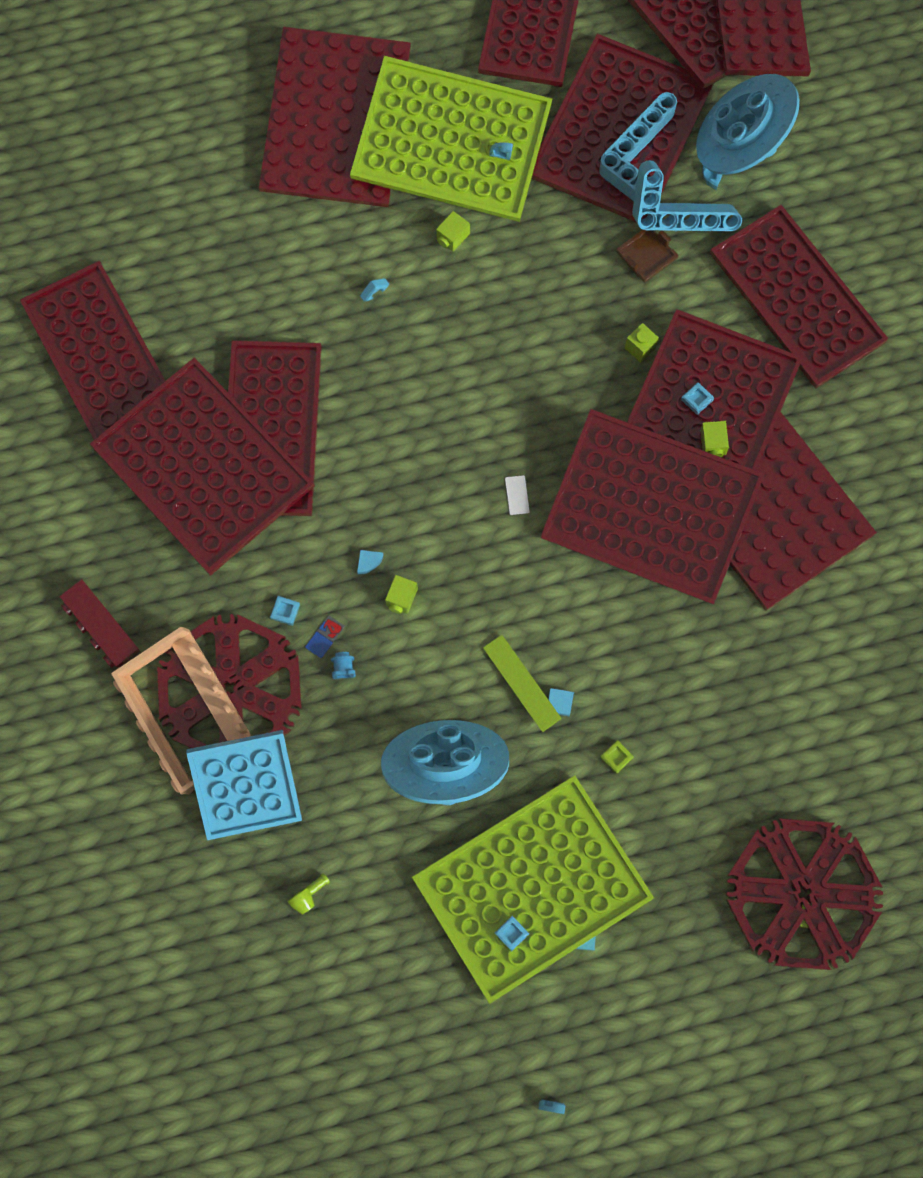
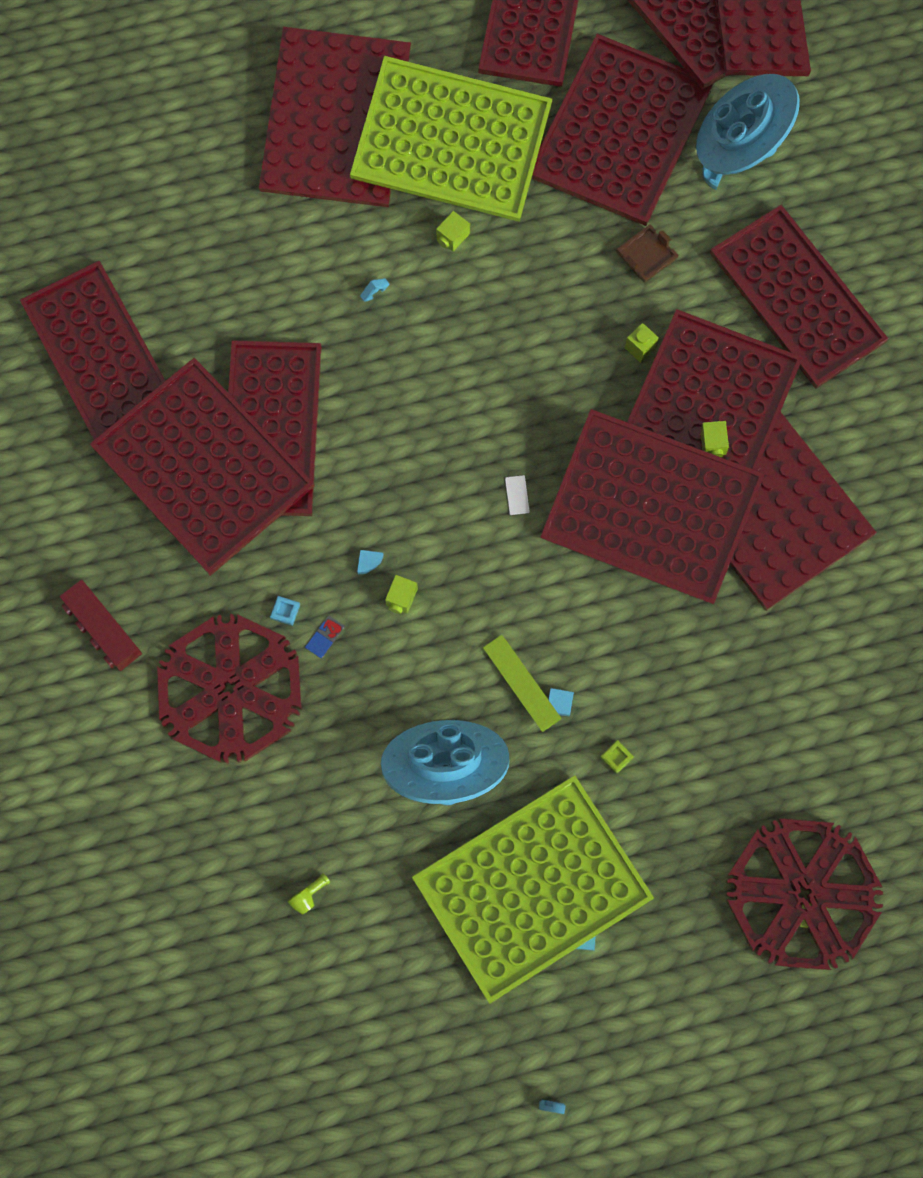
(206, 684): light nougat window -> none
(244, 784): medium azure plate -> none
(343, 666): dark azure brick -> none
(501, 150): medium azure tile -> none
(511, 933): medium azure tile -> none
(628, 141): medium azure beam -> none
(677, 211): medium azure beam -> none
(697, 398): medium azure tile -> none

